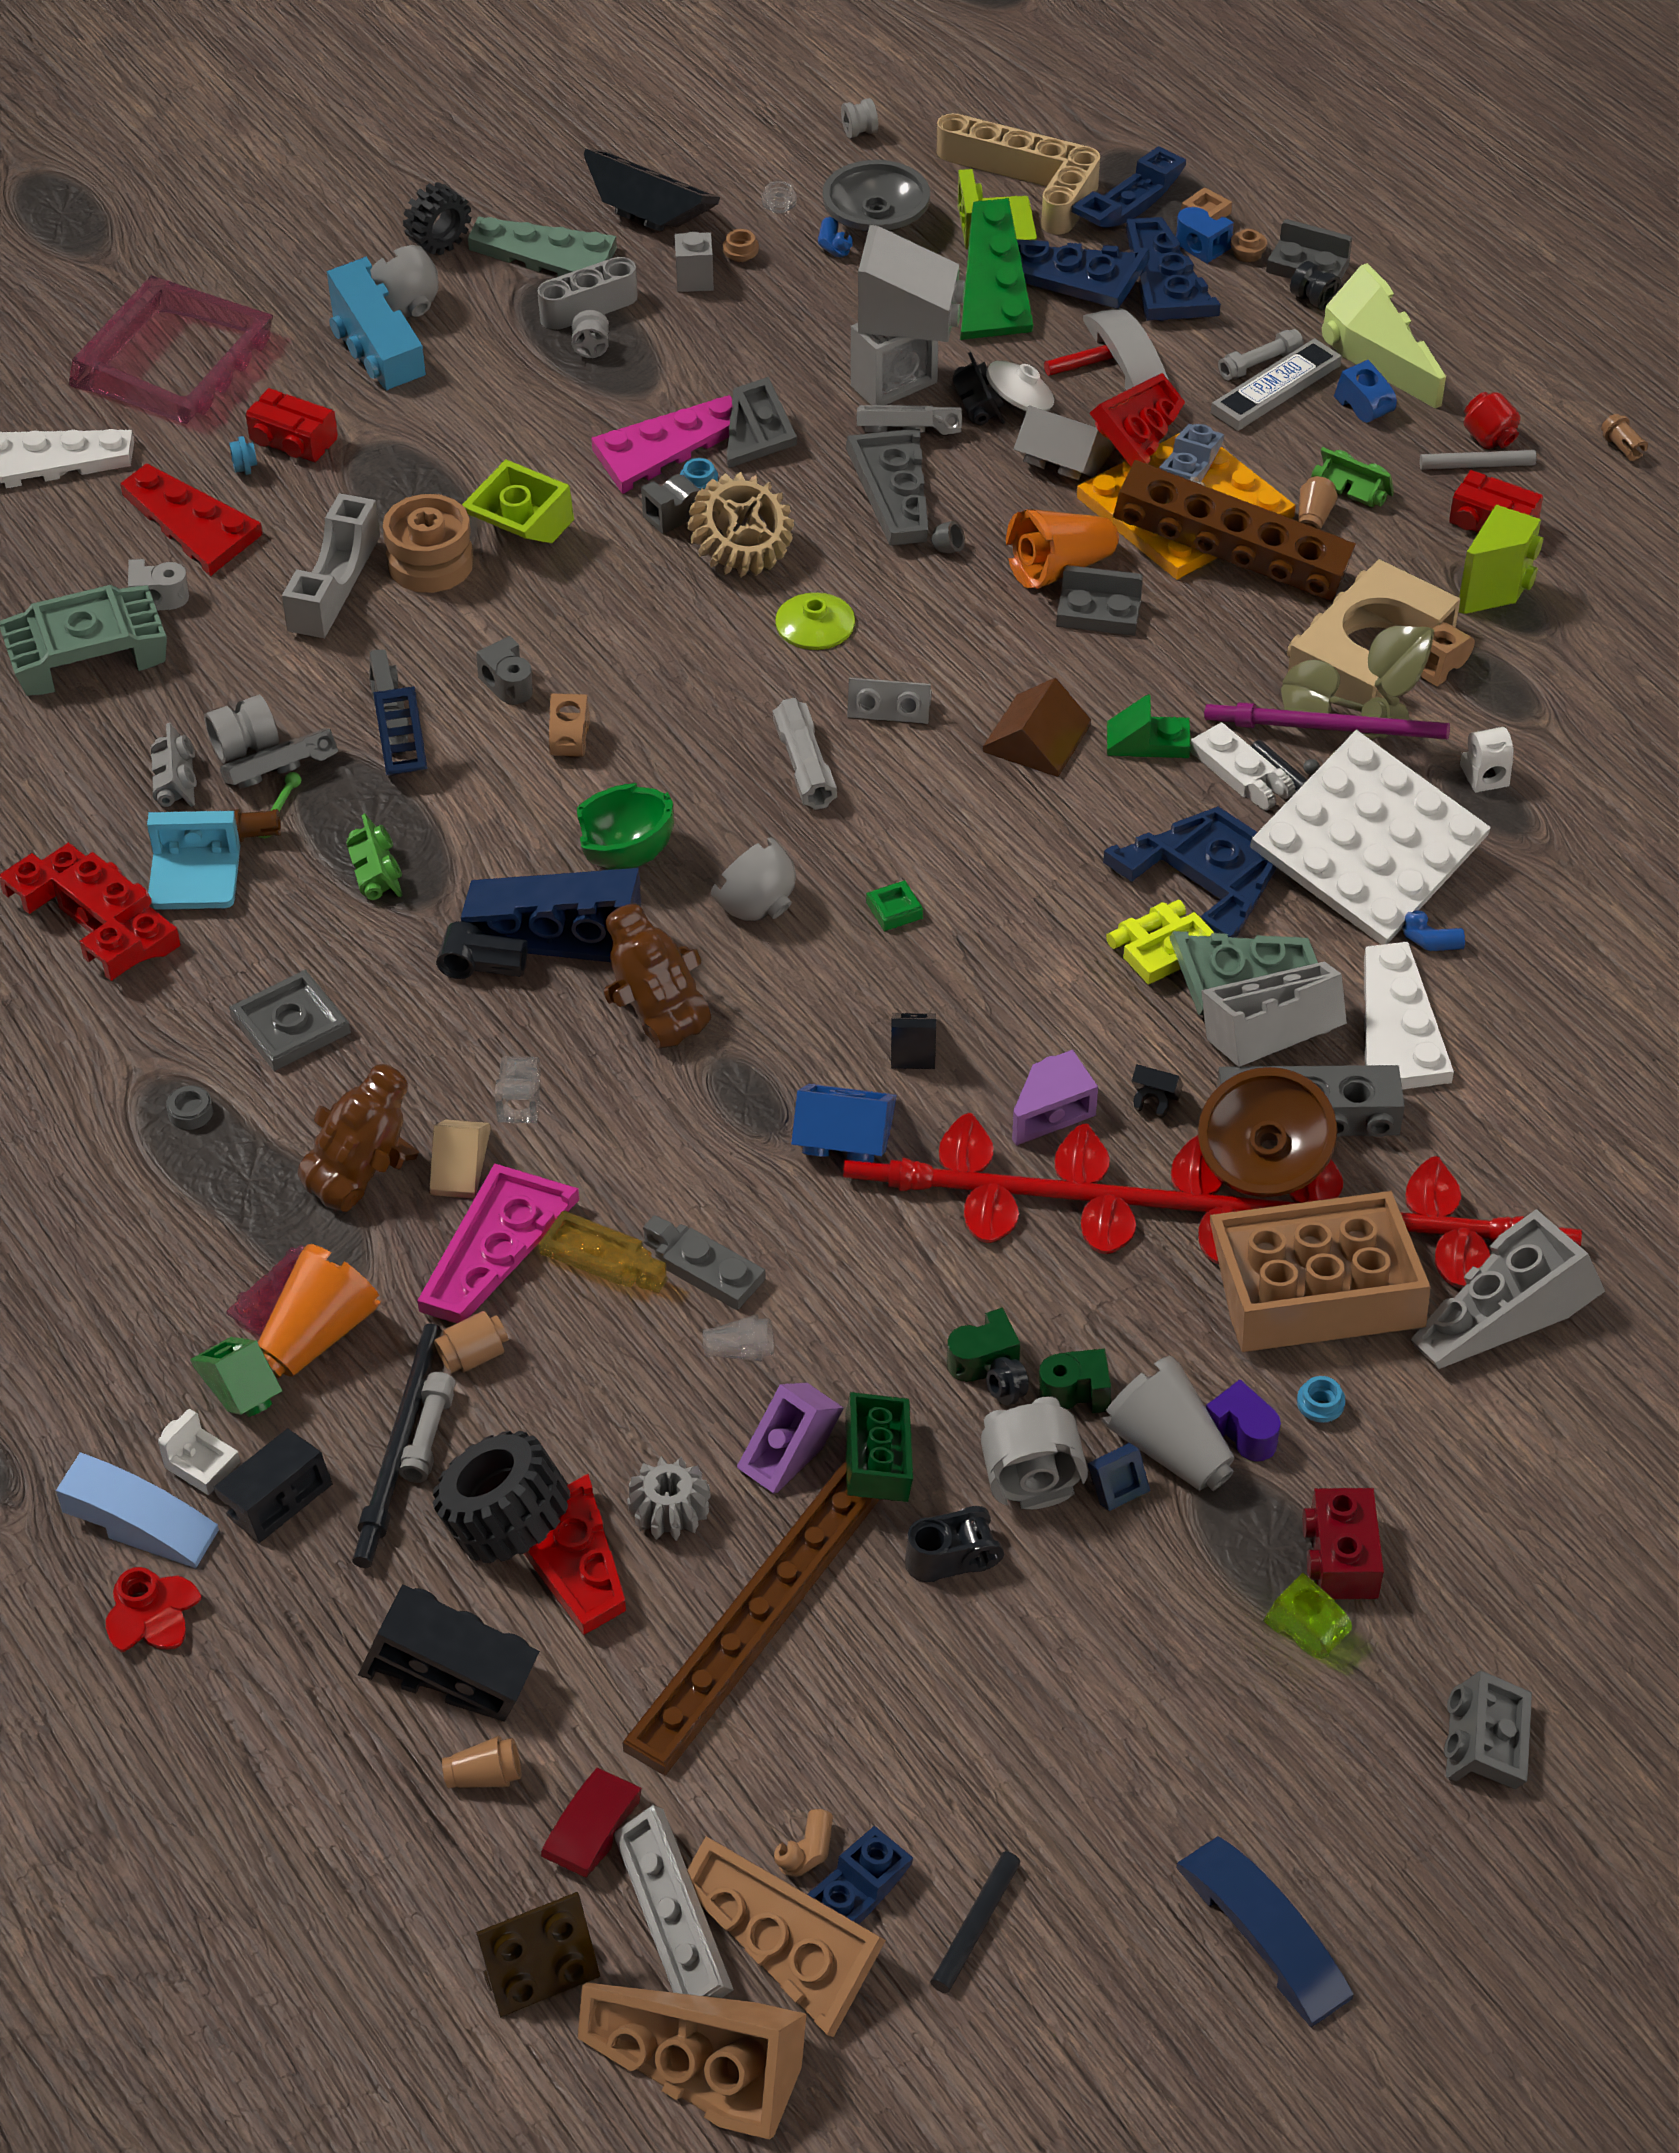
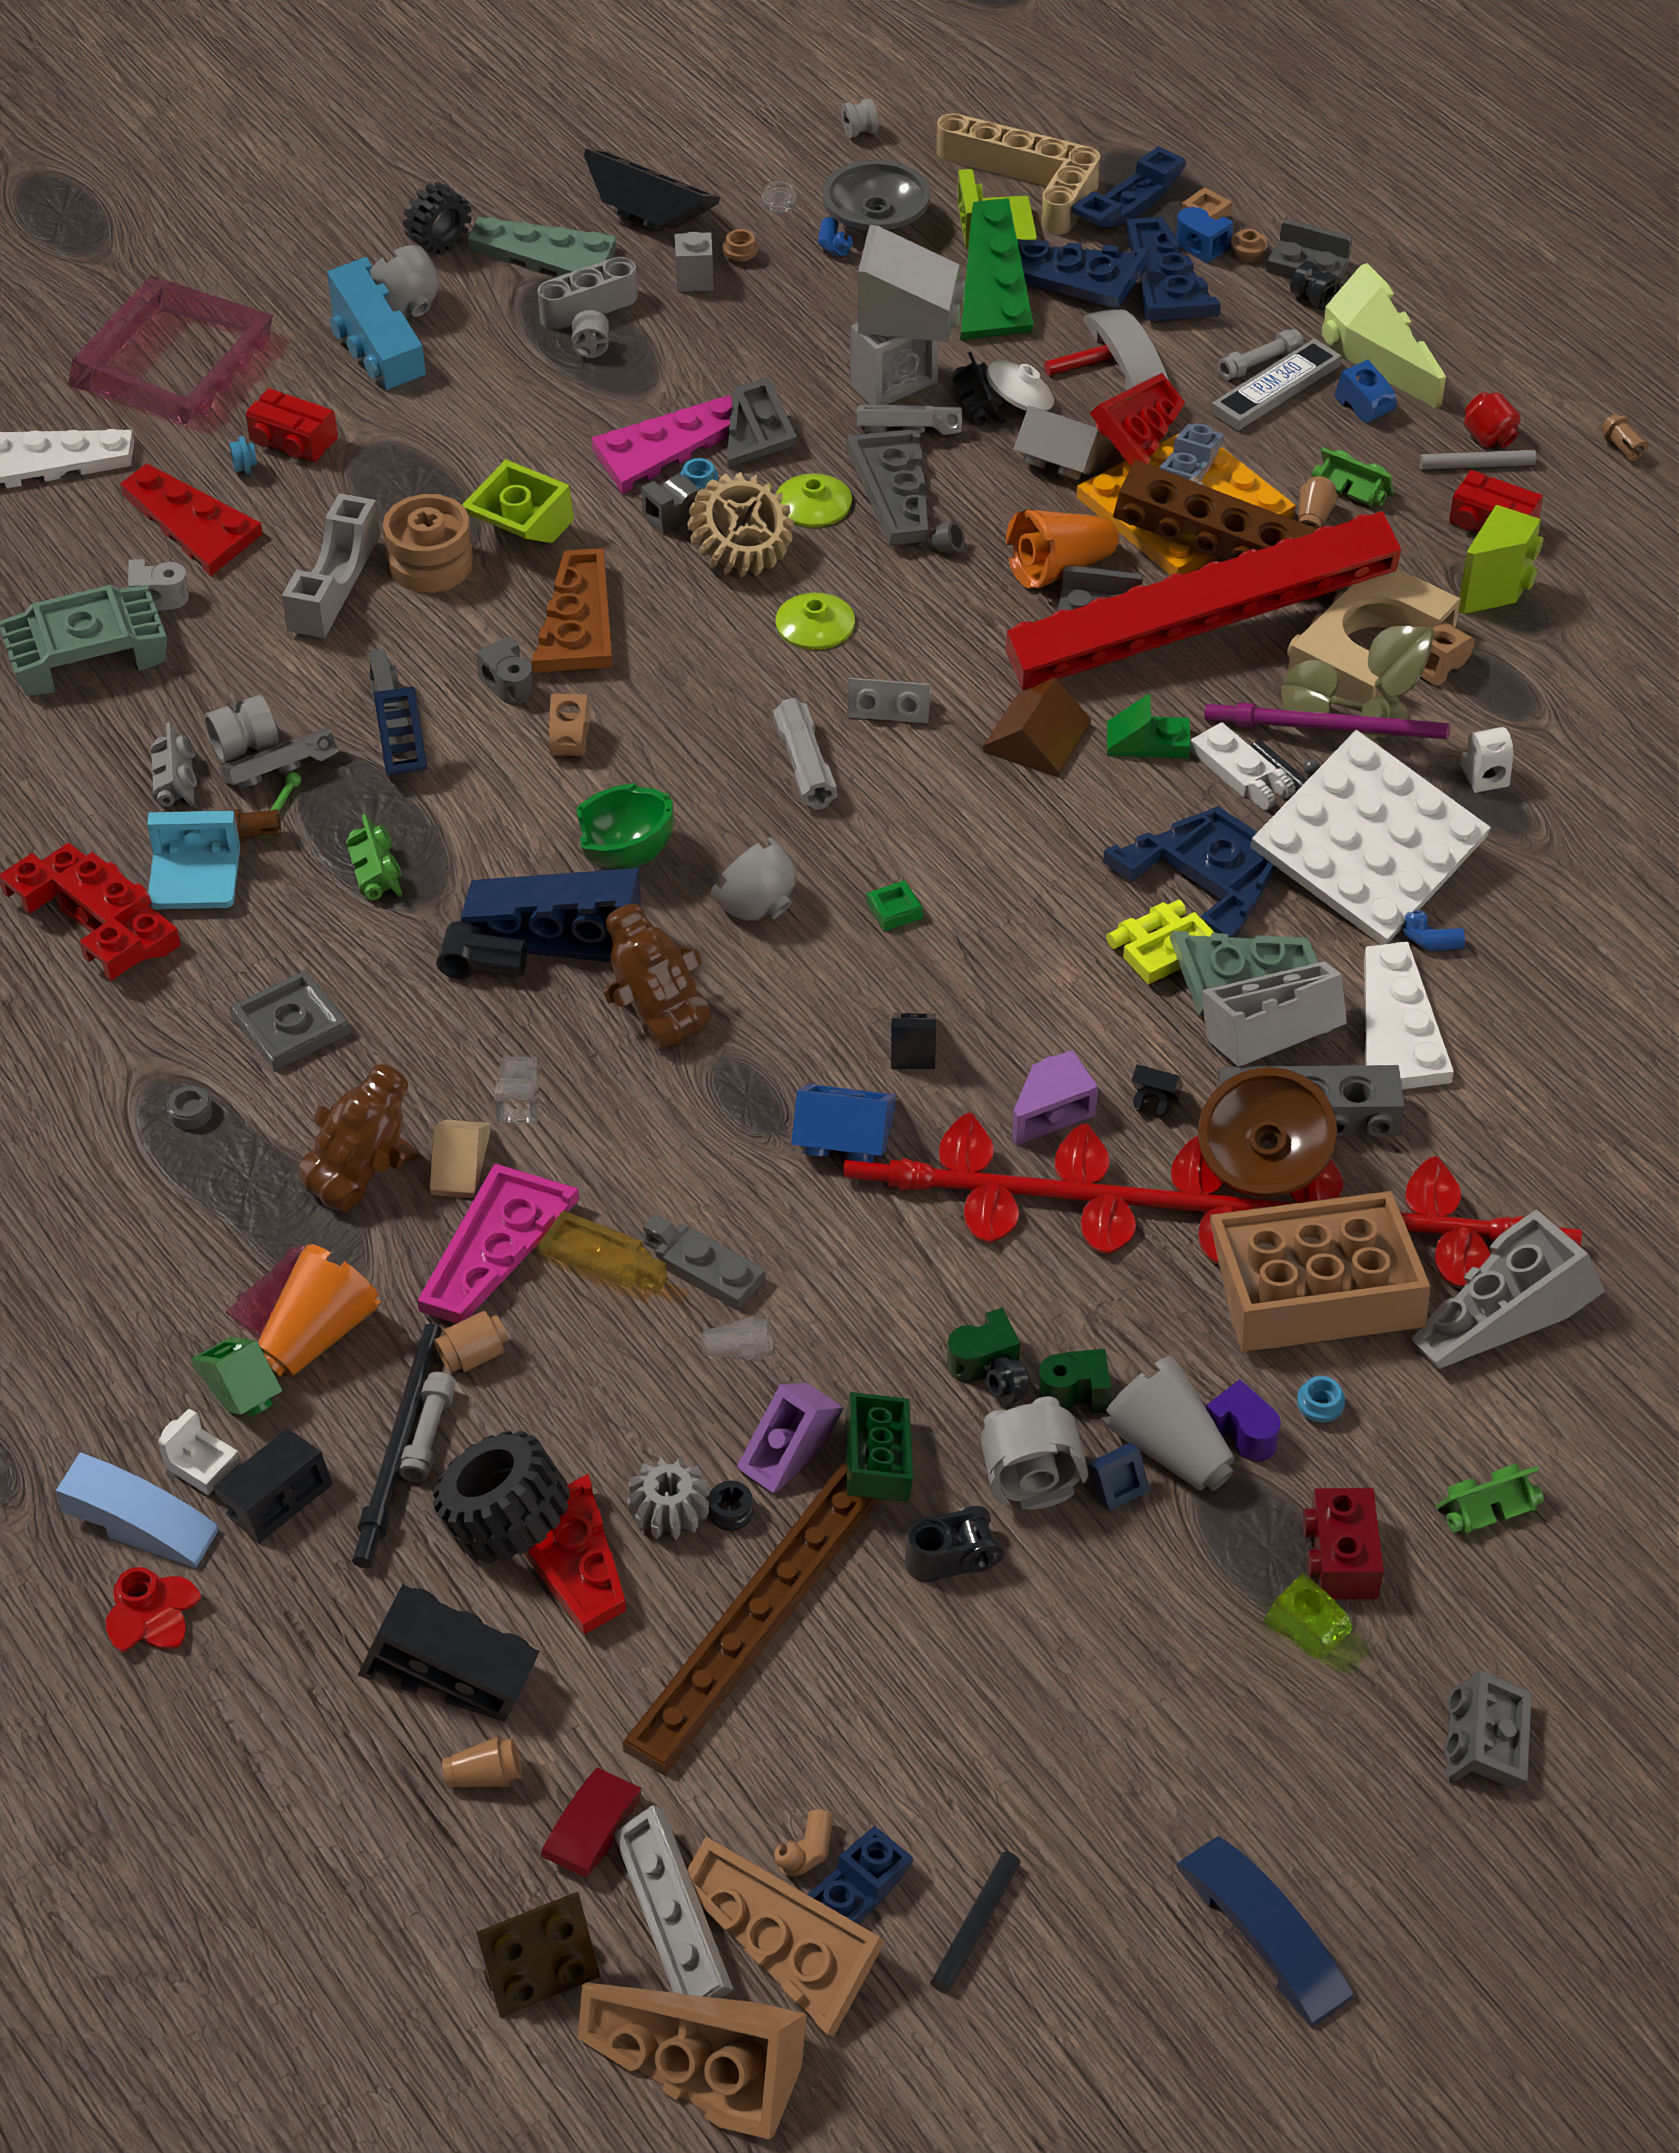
(577, 617): none -> dark orange wing
(732, 1492): none -> black bush
(816, 499): none -> lime dish
(1202, 599): none -> red brick
(1472, 1503): none -> bright green hinge

